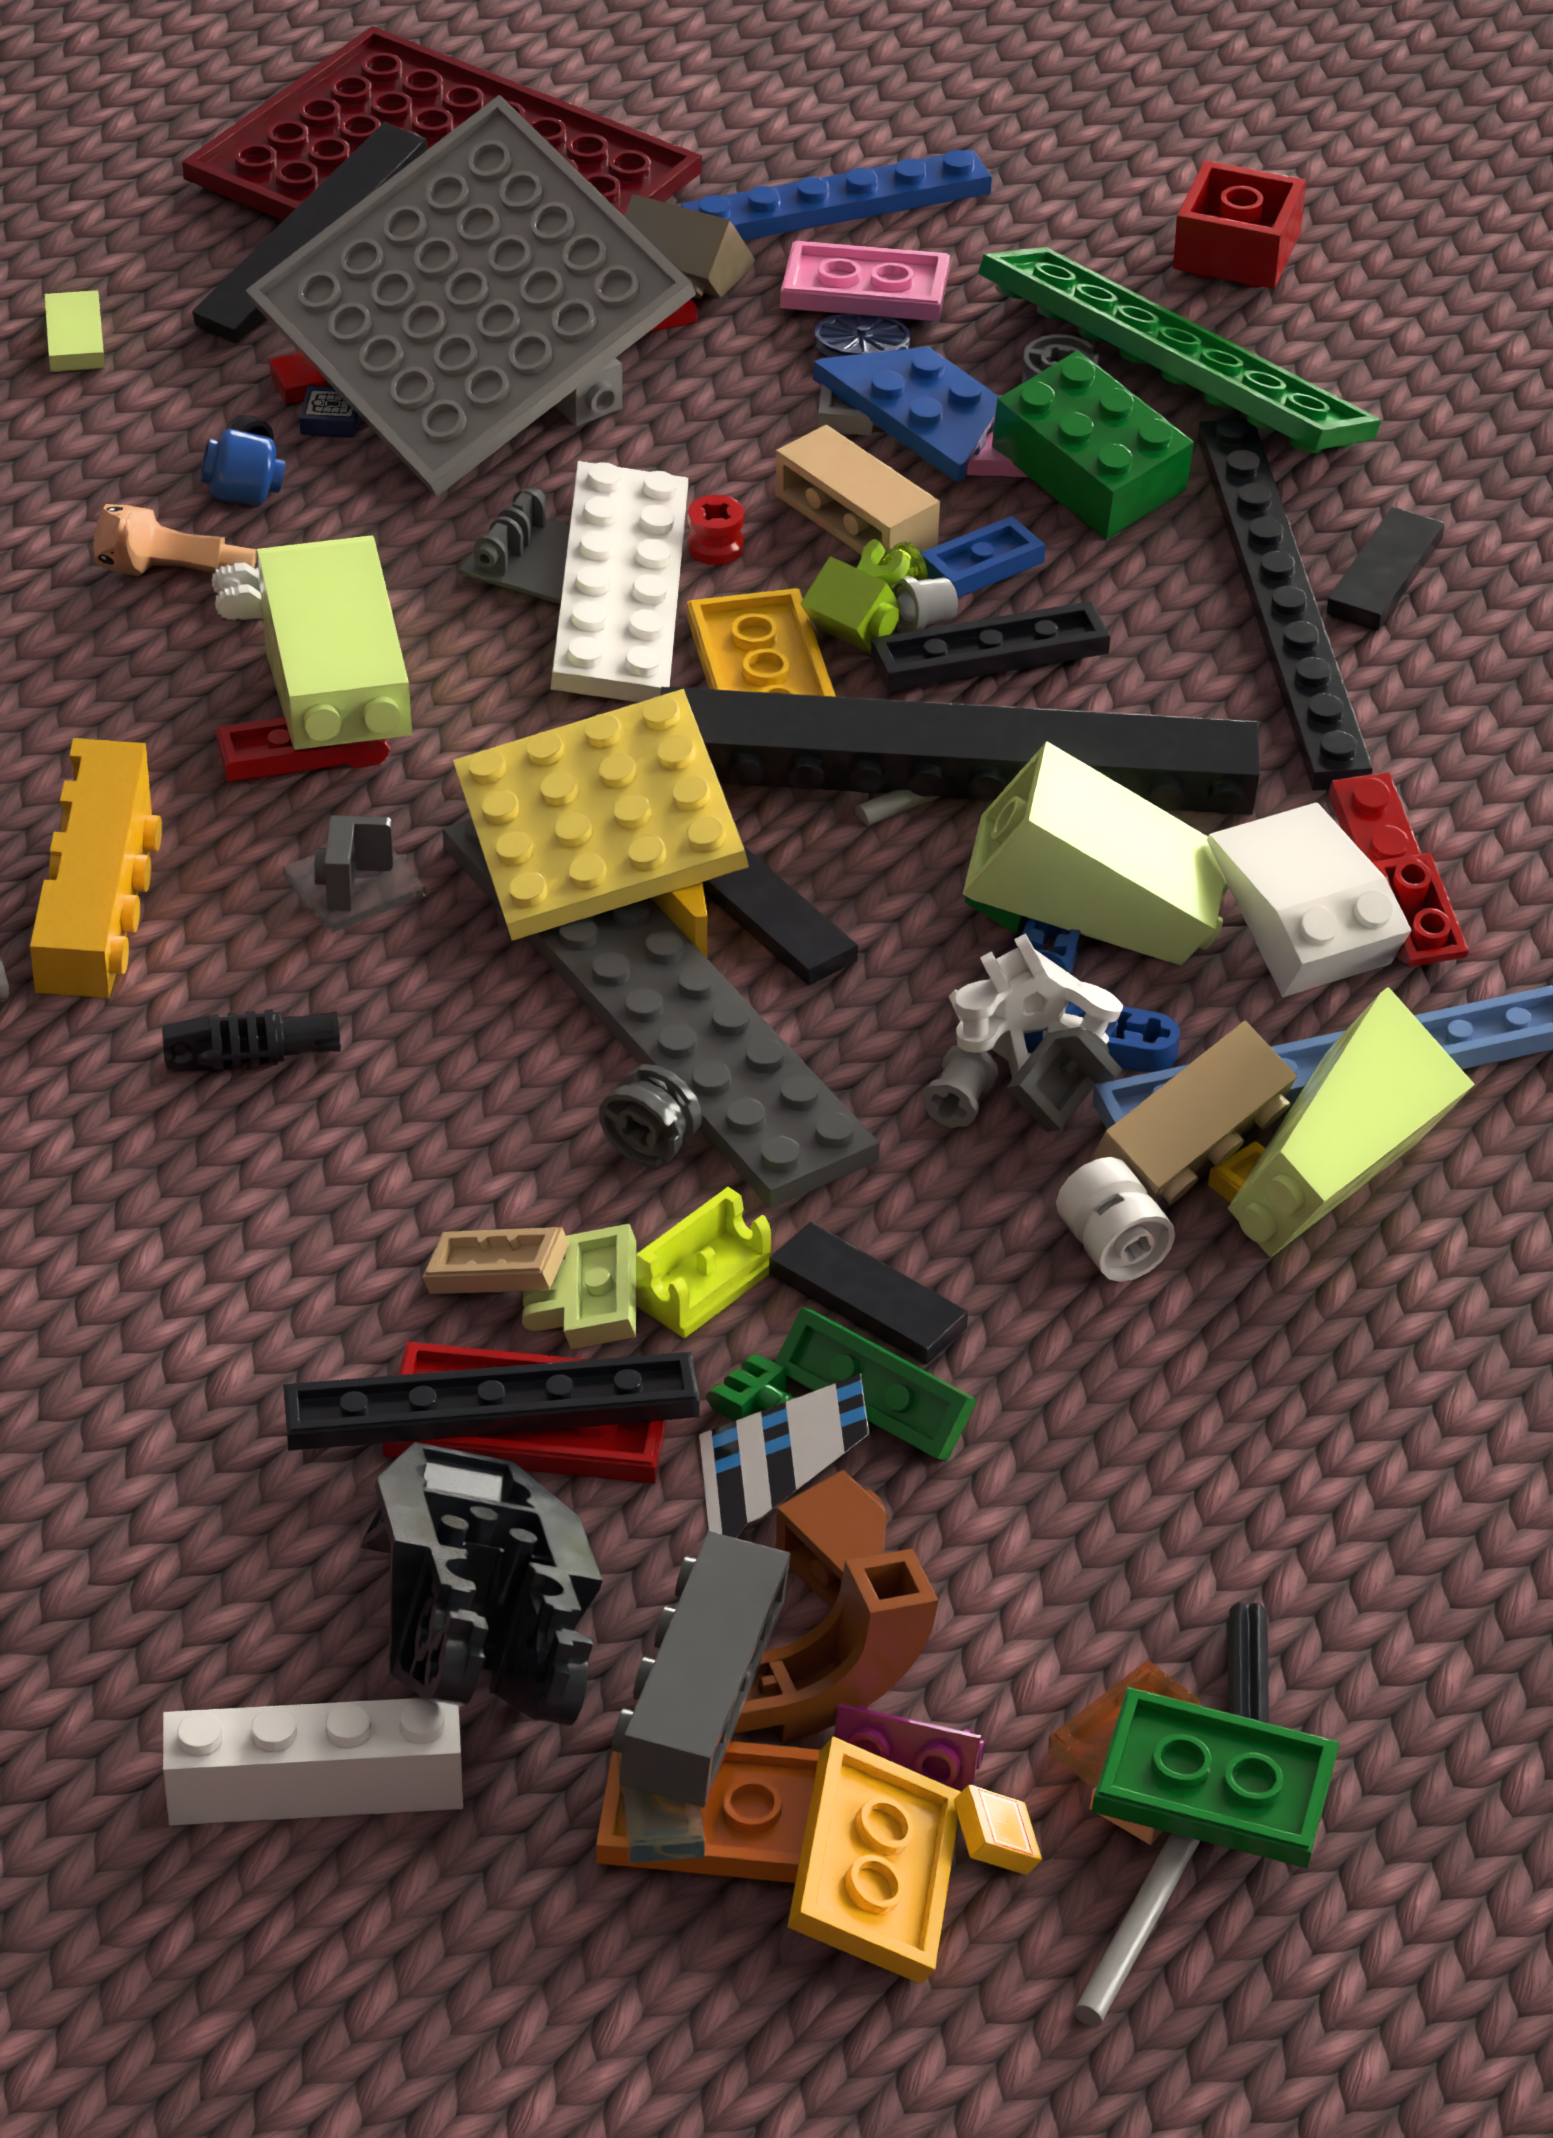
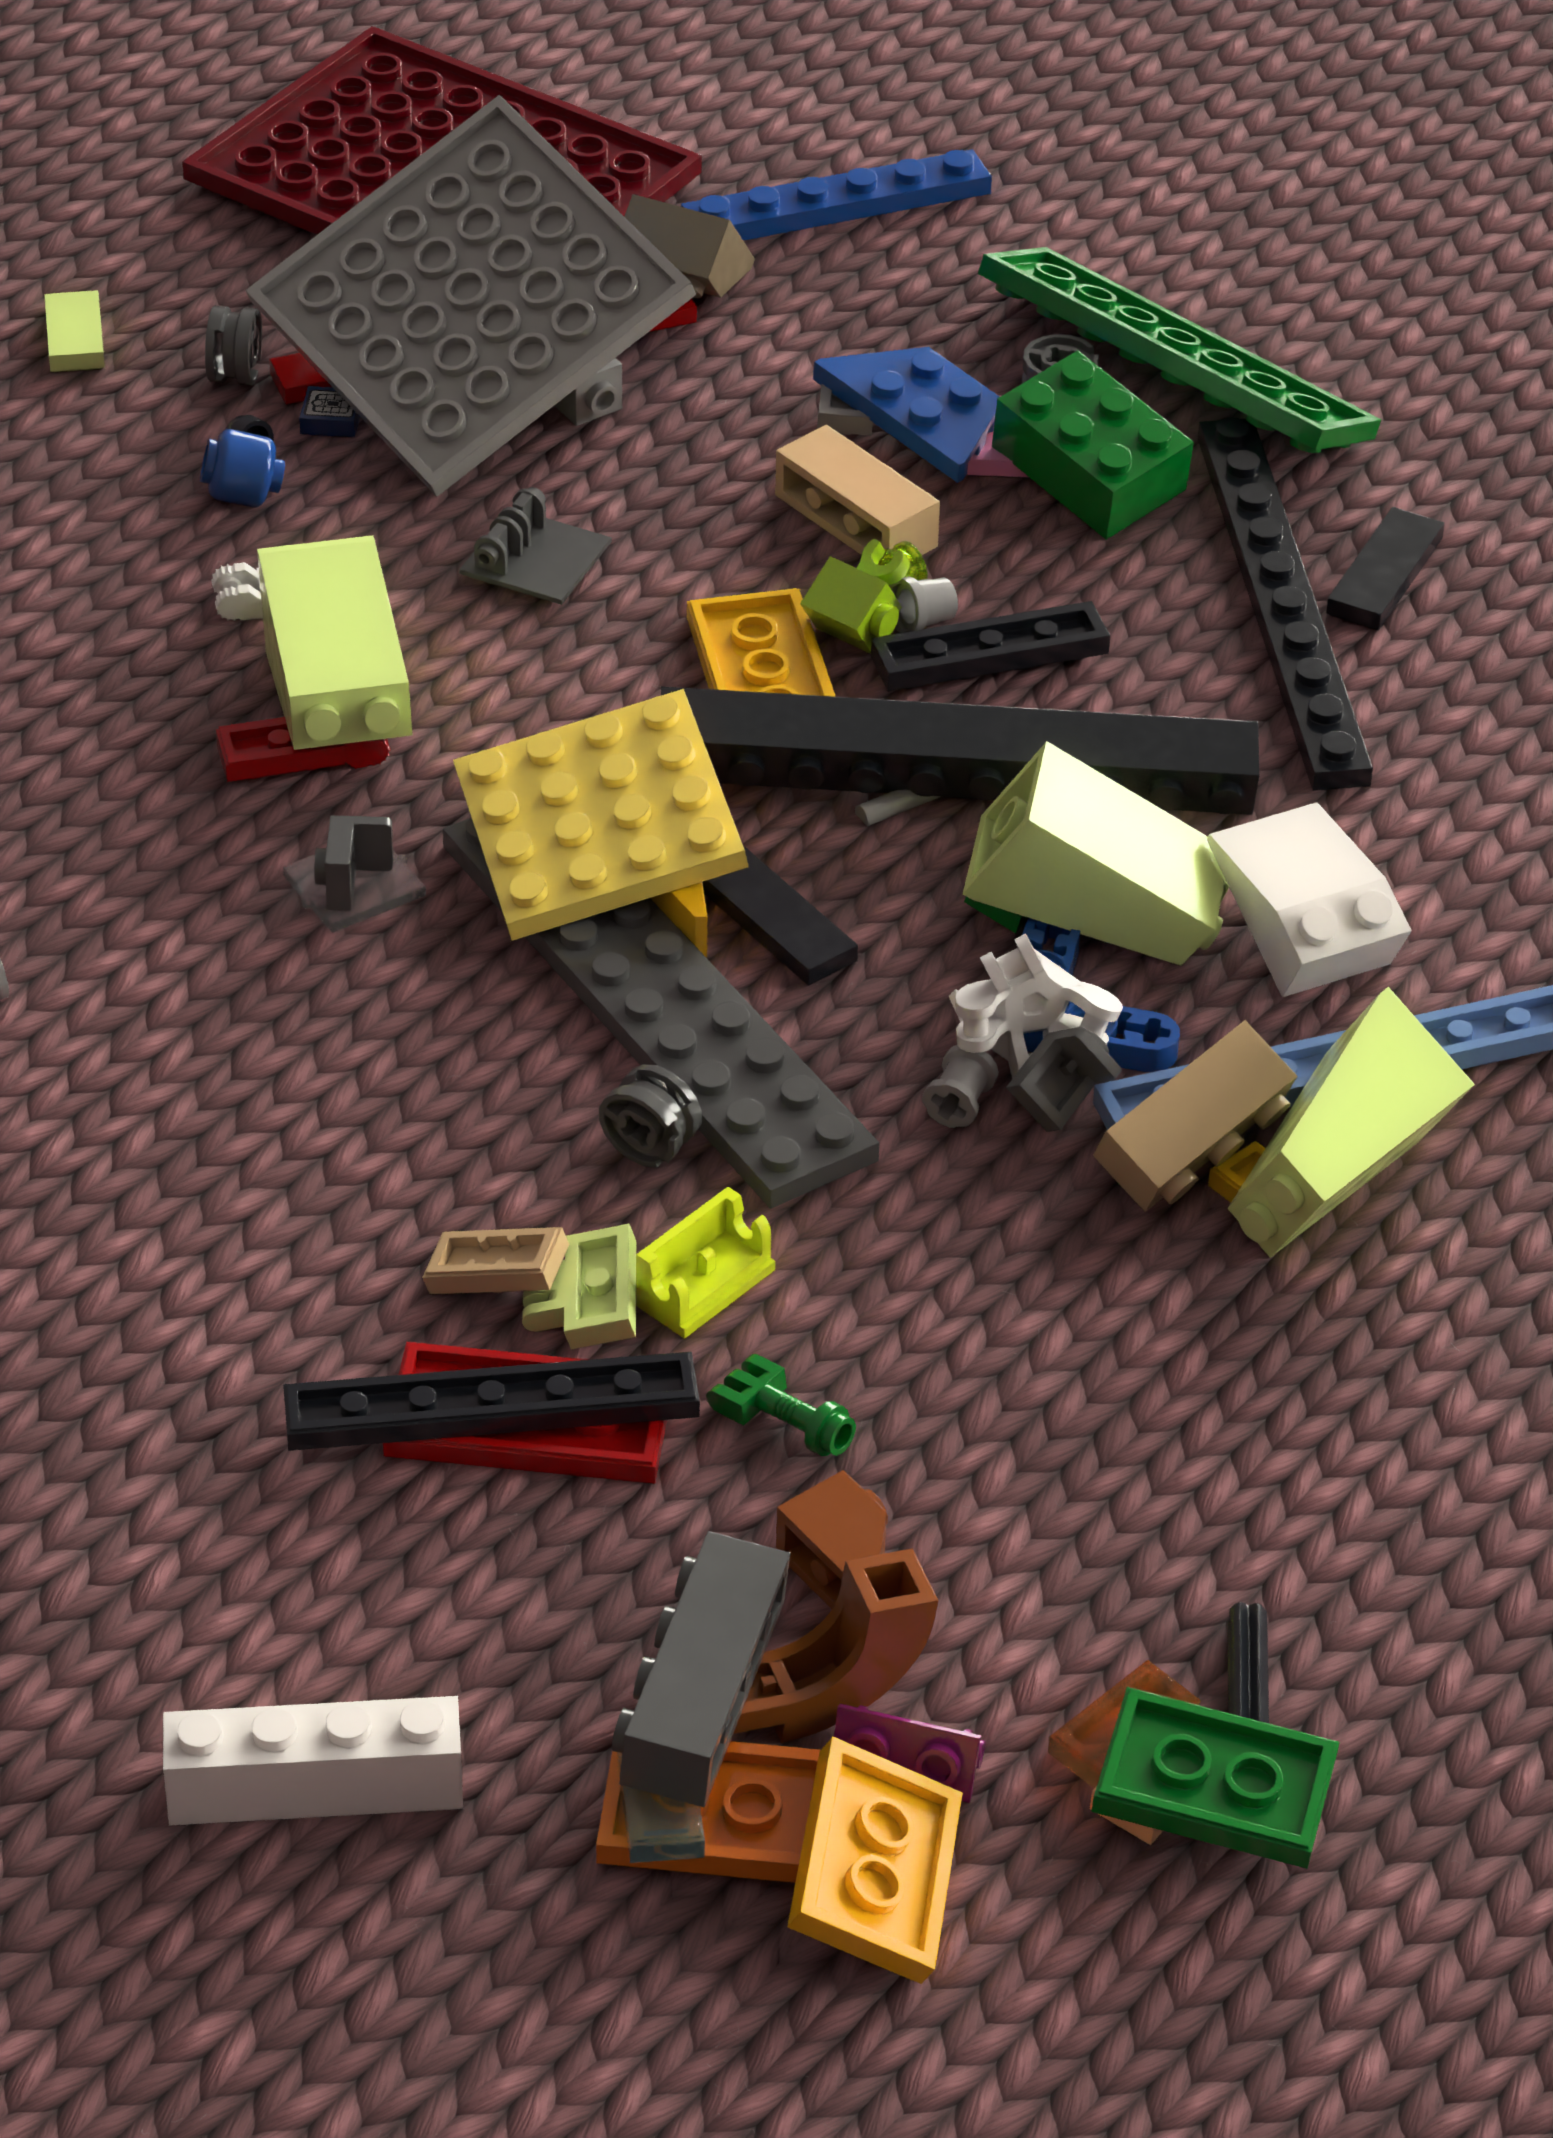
(95, 870): yellow wedge -> none
(132, 541): light nougat animal -> none
(233, 345): none -> dark grey wheel
(251, 1038): black hinge -> none
(380, 157): black tile -> none
(485, 1580): black connector -> none
(620, 583): white plate -> none
(715, 529): red wheel -> none
(776, 1451): sticker -> none
(860, 334): dark blue wheel -> none
(865, 281): bright pink tile -> none
(868, 1293): black tile -> none
(895, 1391): green plate -> none
(985, 556): blue plate -> none
(997, 1830): yellow tile -> none
(1115, 1219): white wheel -> none
(1134, 1930): light grey bar -> none
(1239, 224): red brick -> none
(1378, 825): red slope -> none

